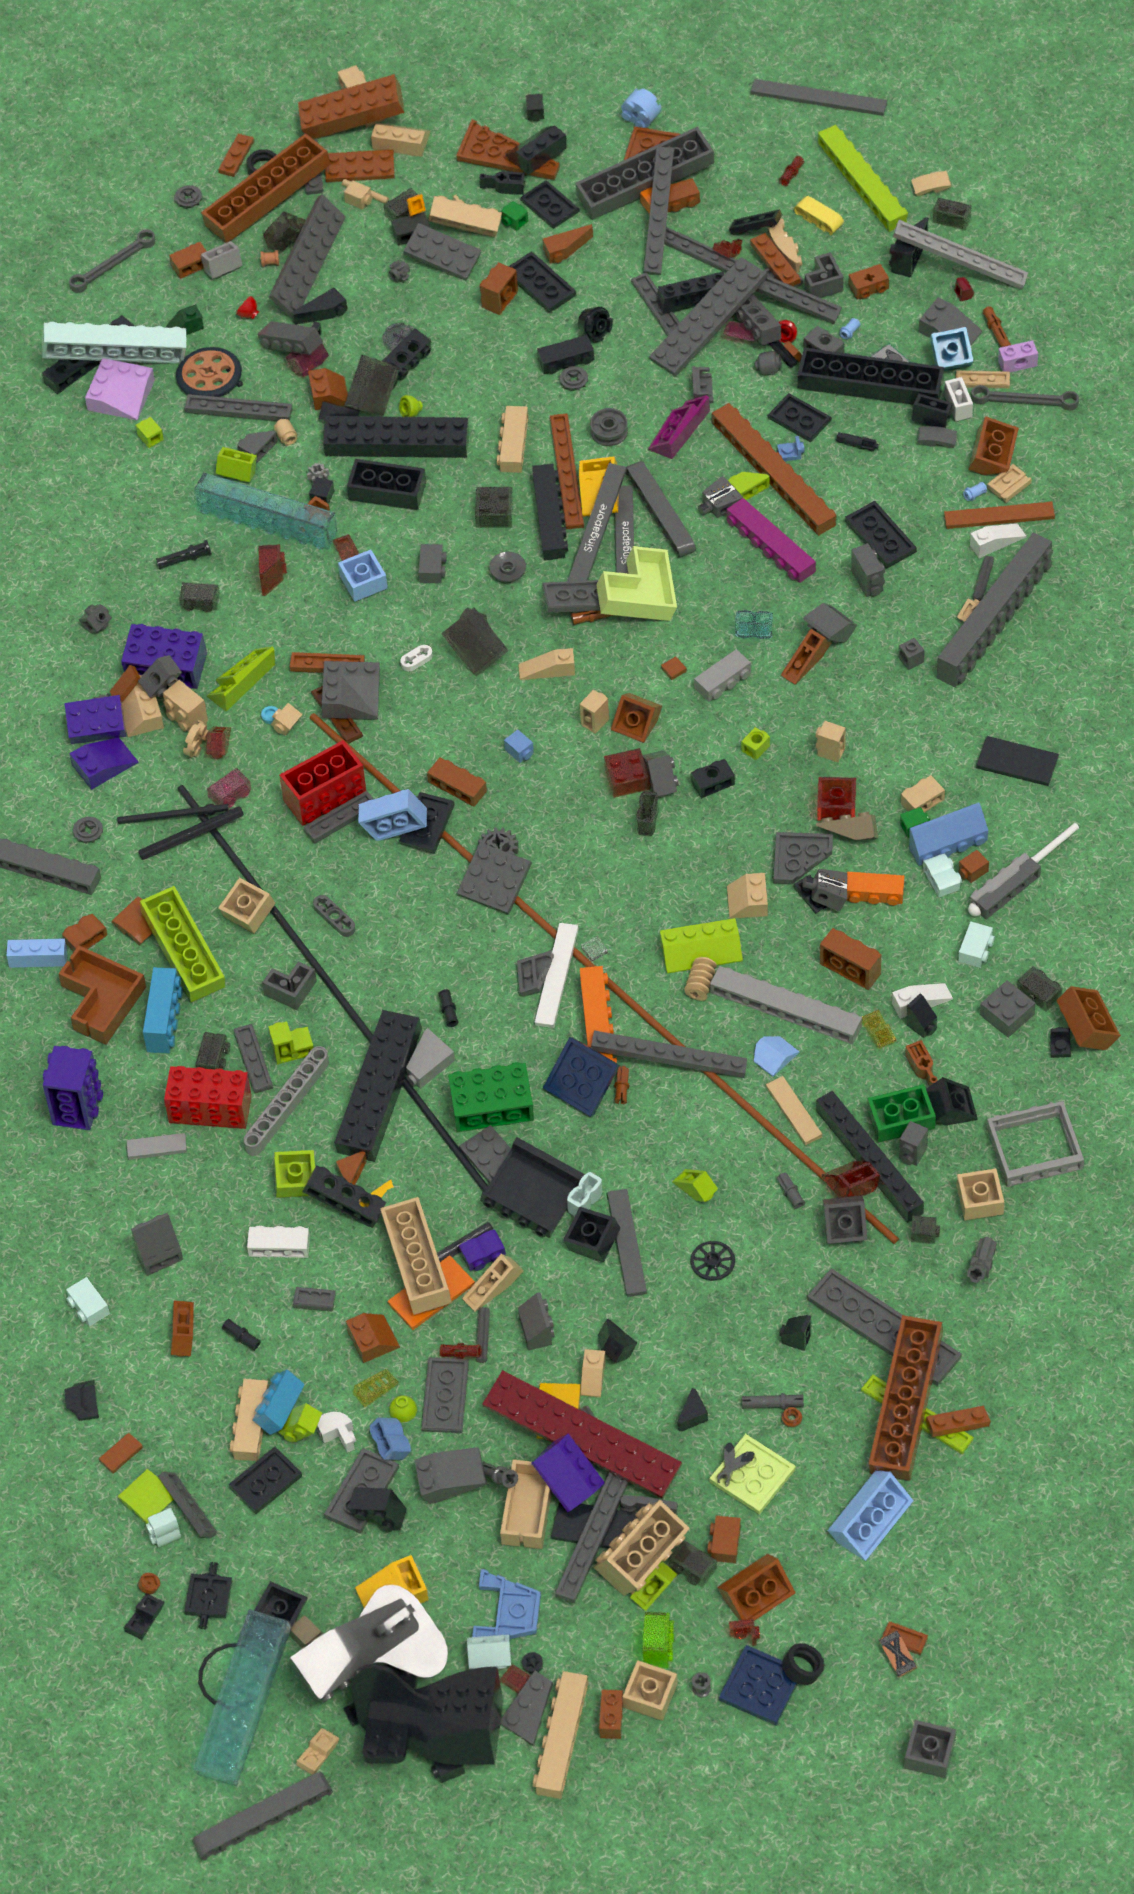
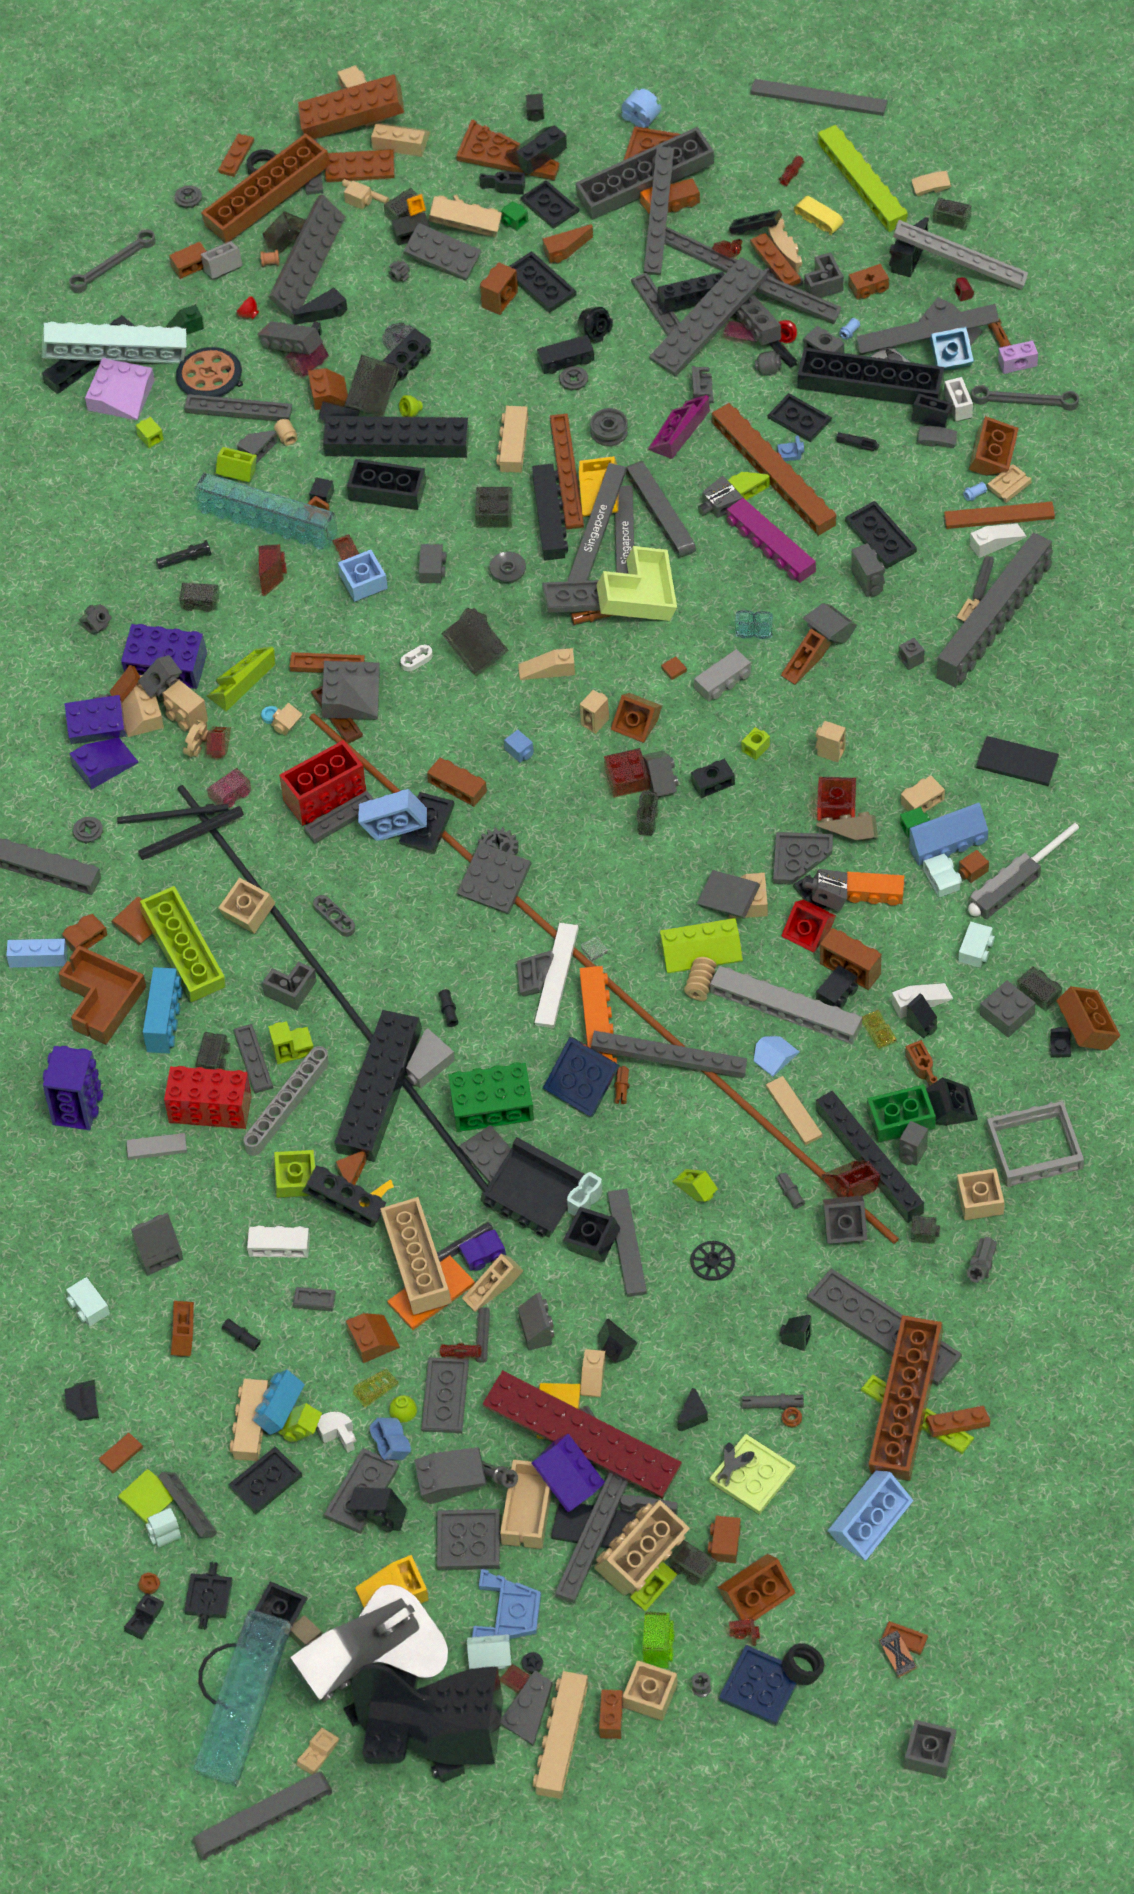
(317, 470): light grey gear -> none
(468, 1539): none -> dark grey plate
(728, 894): none -> dark grey tile
(793, 350): dark orange tile -> none
(808, 925): none -> red slope
(837, 987): none -> black brick
(923, 329): none -> dark grey tile
(990, 379): tan tile -> none

